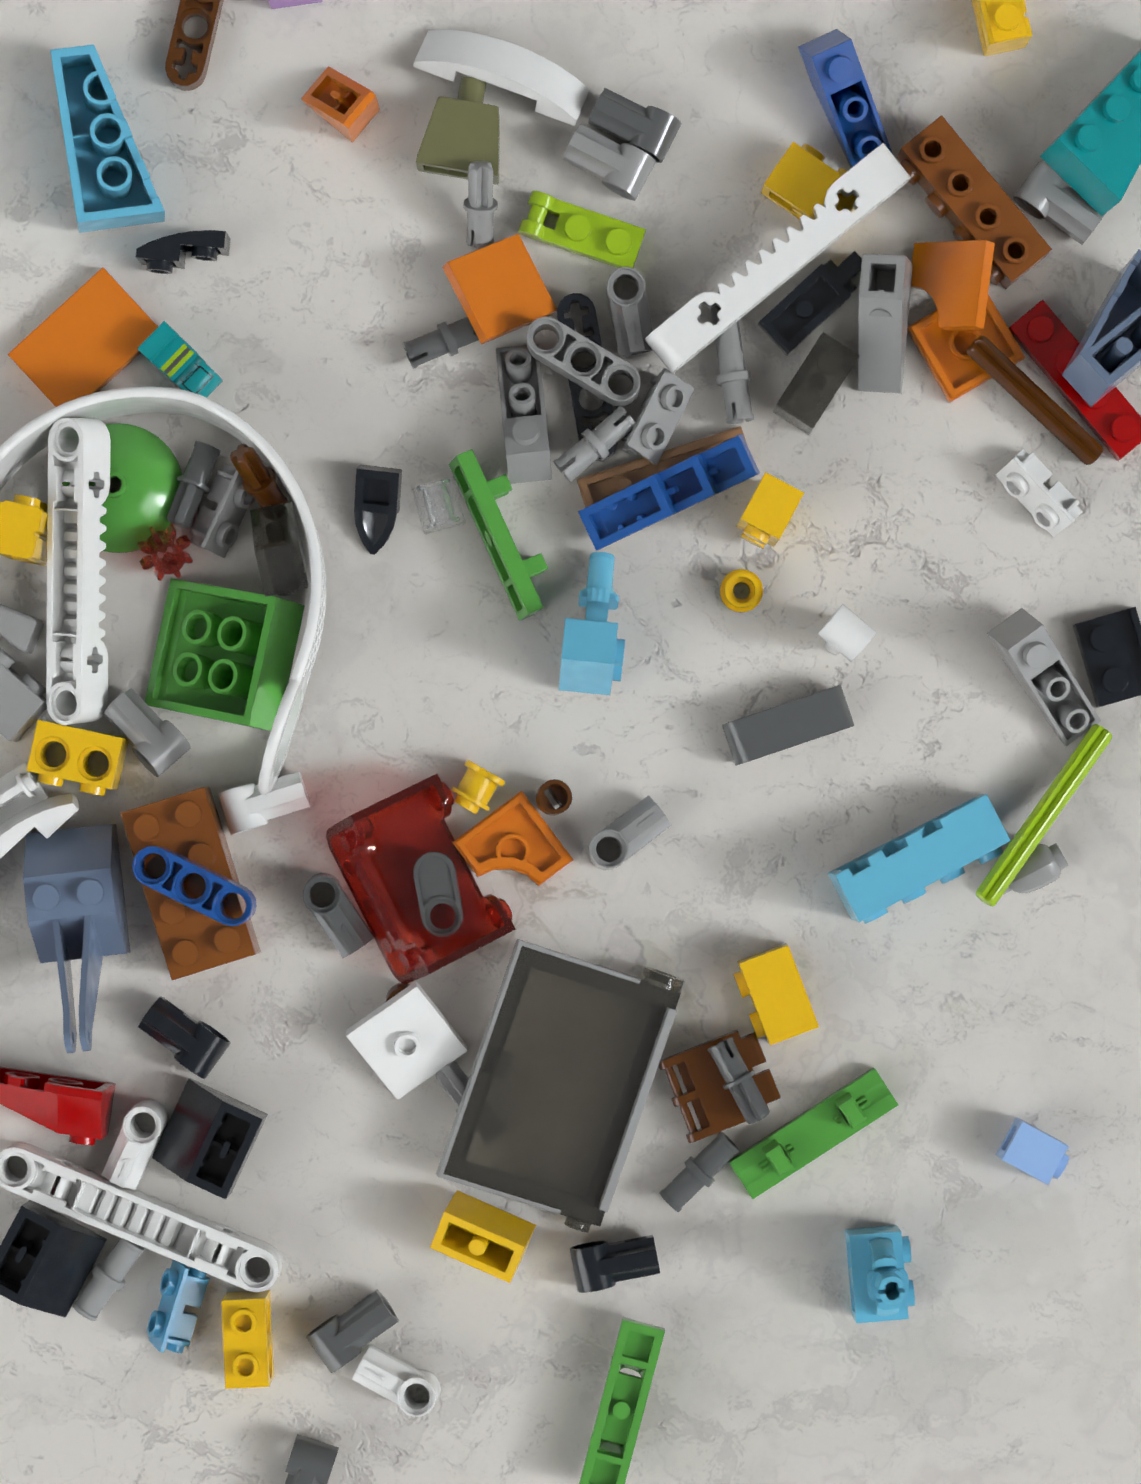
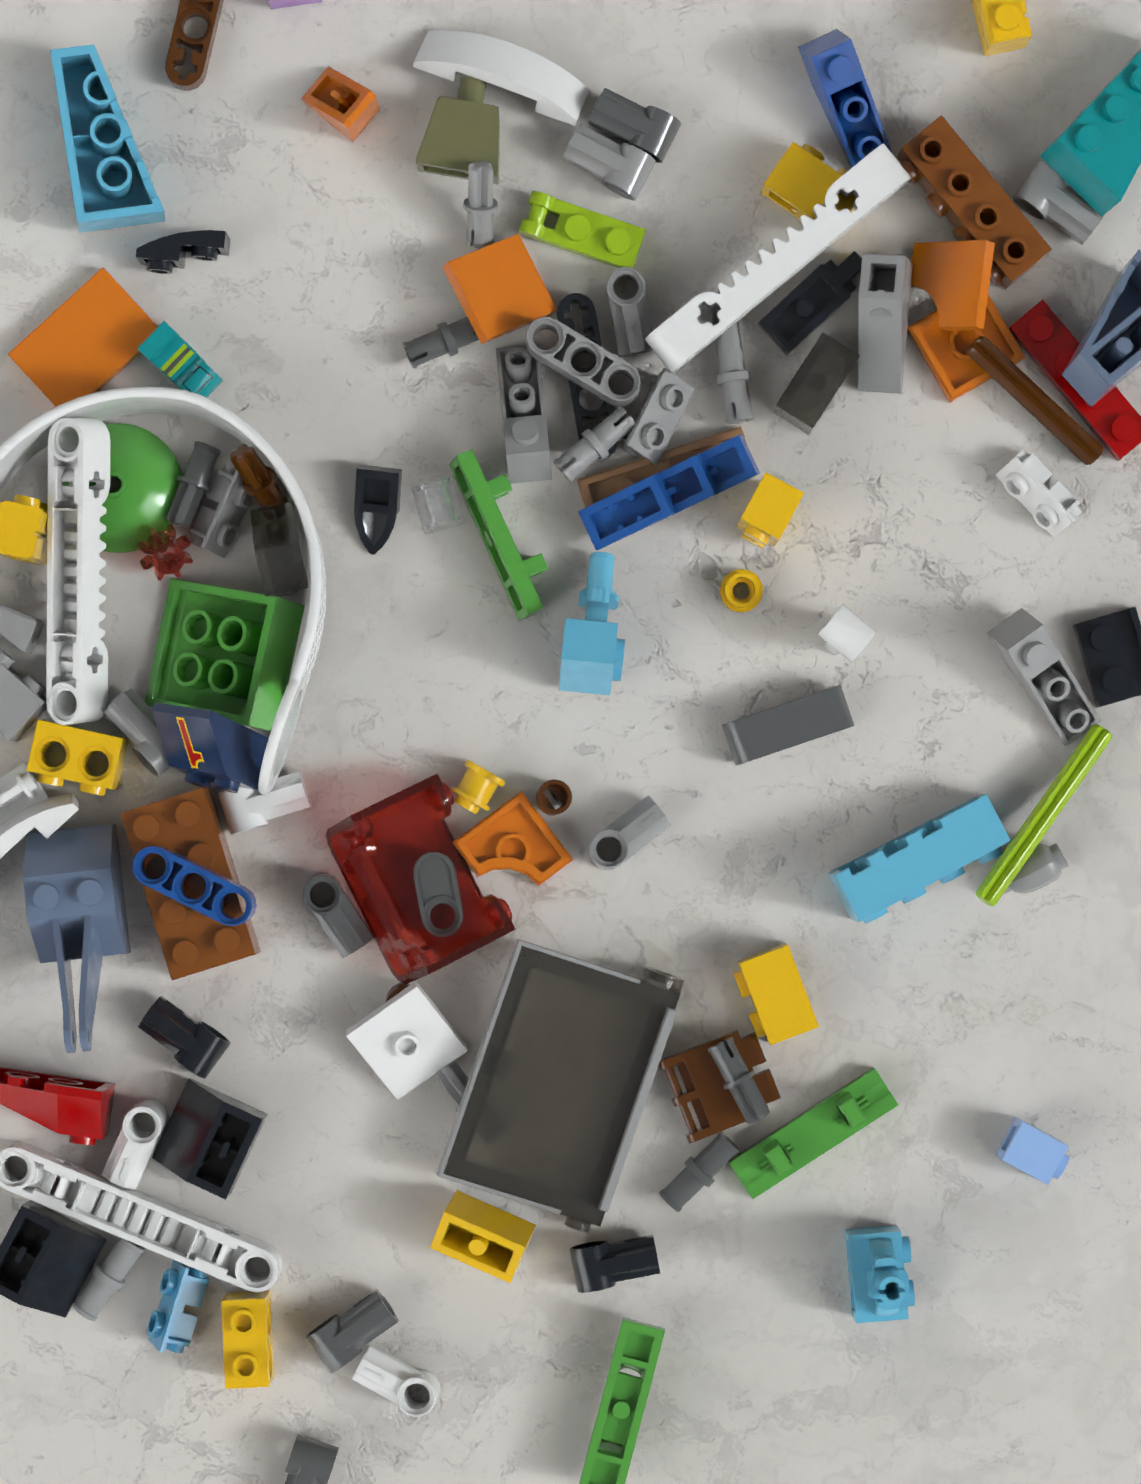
(210, 747): none -> dark blue slope

